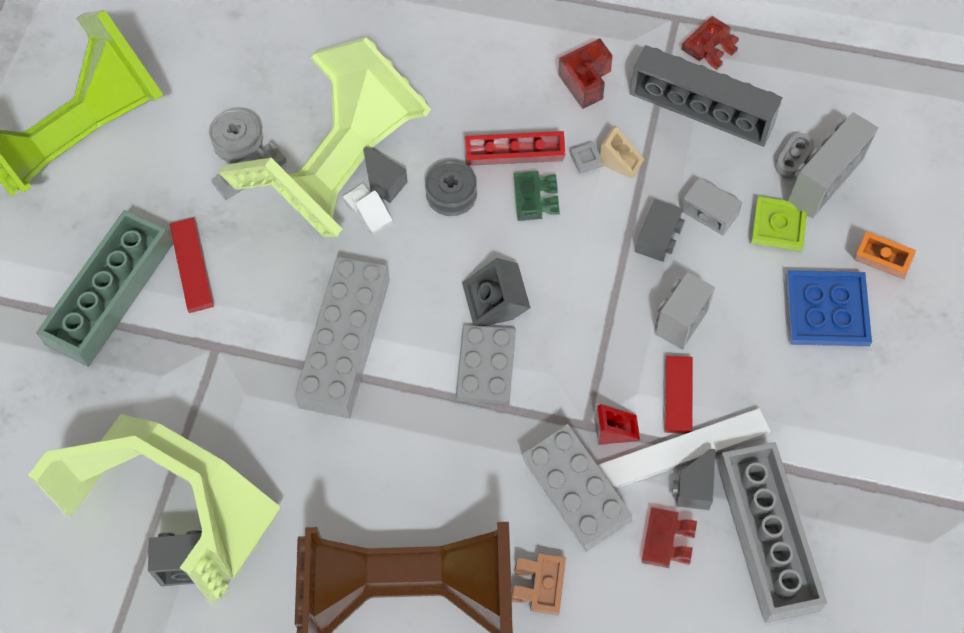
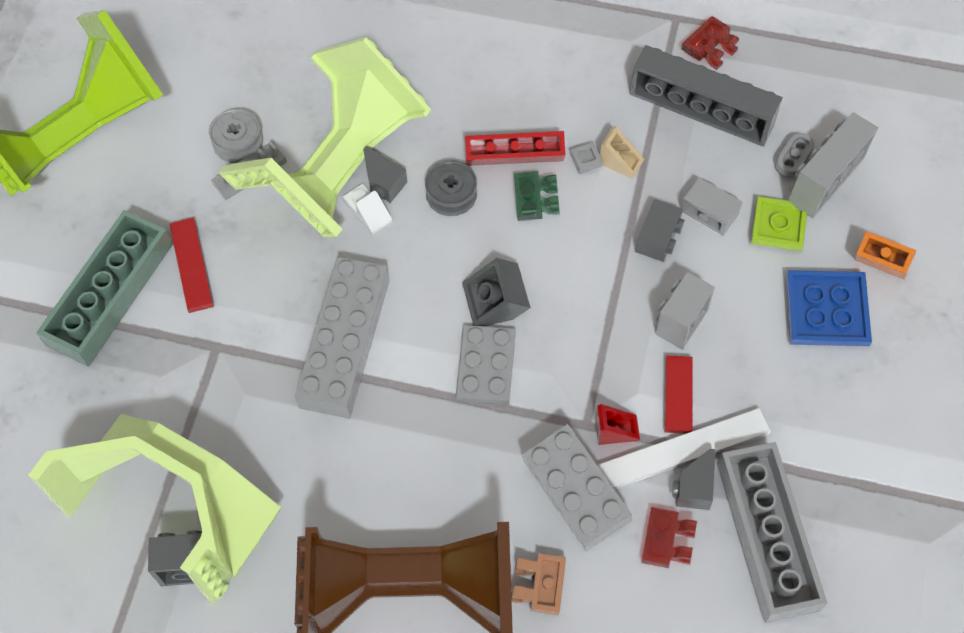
(583, 71): clear red brick -> none

